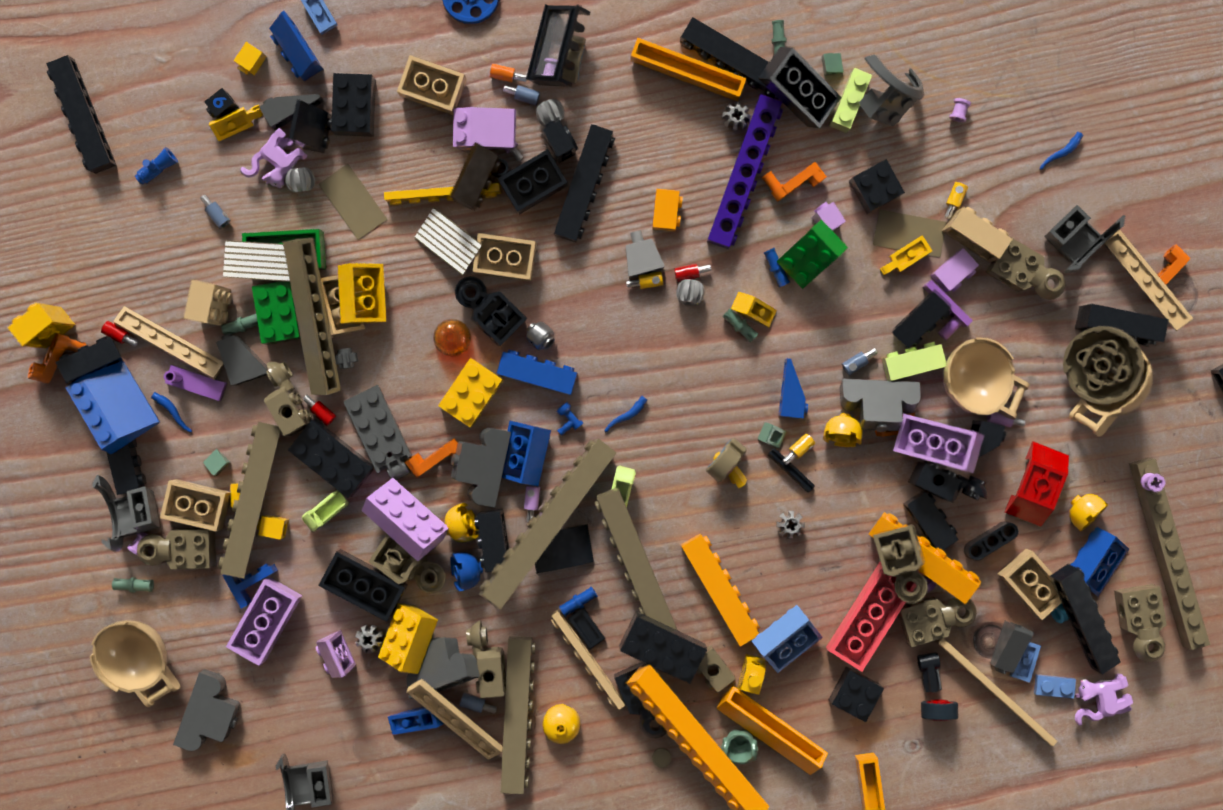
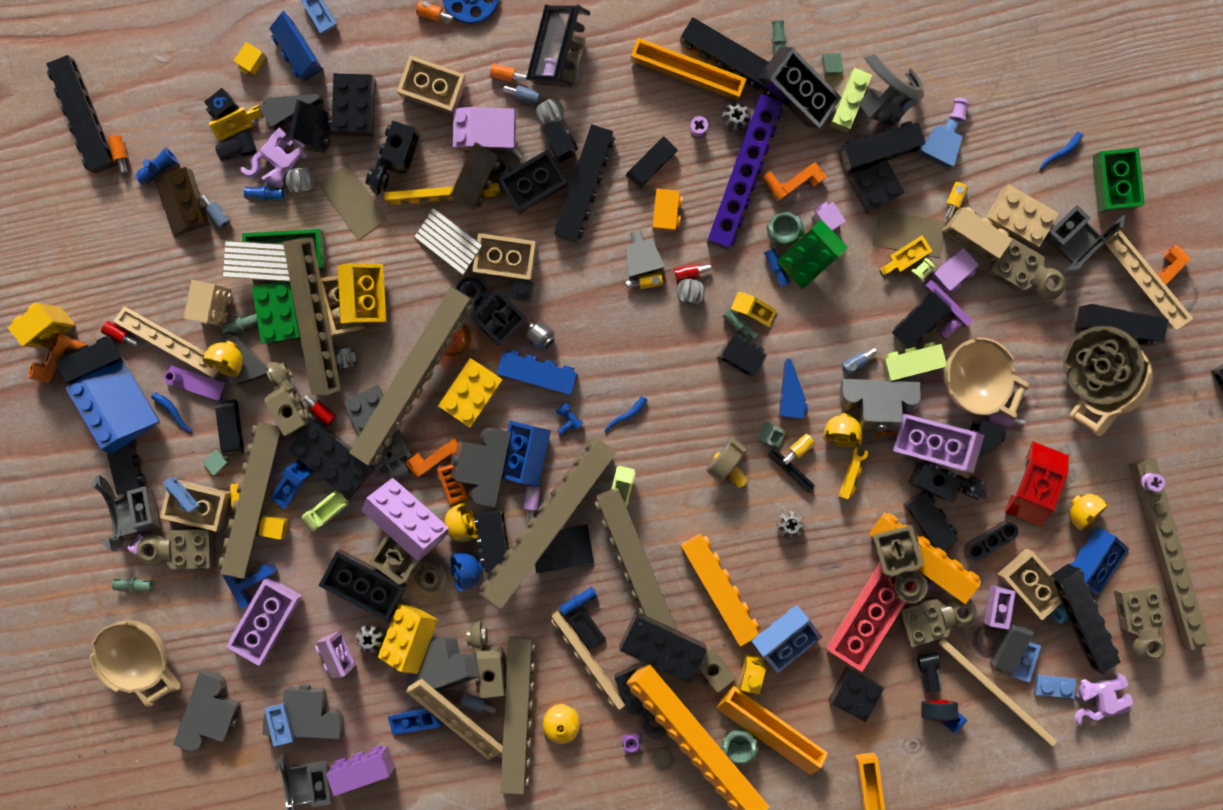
(118, 151): none -> orange piece
(176, 489): none -> medium blue plate
(182, 201): none -> dark brown slope
(224, 357): none -> yellow cylinder
(229, 427): none -> black beam
(240, 146): none -> black piece
(264, 193): none -> blue pin
(279, 724): none -> medium blue plate
(293, 479): none -> blue bracket
(308, 715): none -> dark grey brick
(360, 770): none -> medium lavender brick
(391, 157): none -> black brick
(412, 376): none -> dark tan brick
(432, 12): none -> orange piece
(443, 478): none -> orange slope
(522, 290): none -> black brick
(635, 746): none -> medium lavender plate
(651, 162): none -> black beam
(700, 132): none -> lavender bush
(742, 355): none -> black brick
(785, 229): none -> sand green hair
(853, 472): none -> yellow plate
(886, 145): none -> black brick
(923, 270): none -> yellowish green bush
(942, 145): none -> medium blue torso
(955, 725): none -> blue slope
(999, 607): none -> lavender brick
(1021, 216): none -> tan brick
(1118, 180): none -> green brick

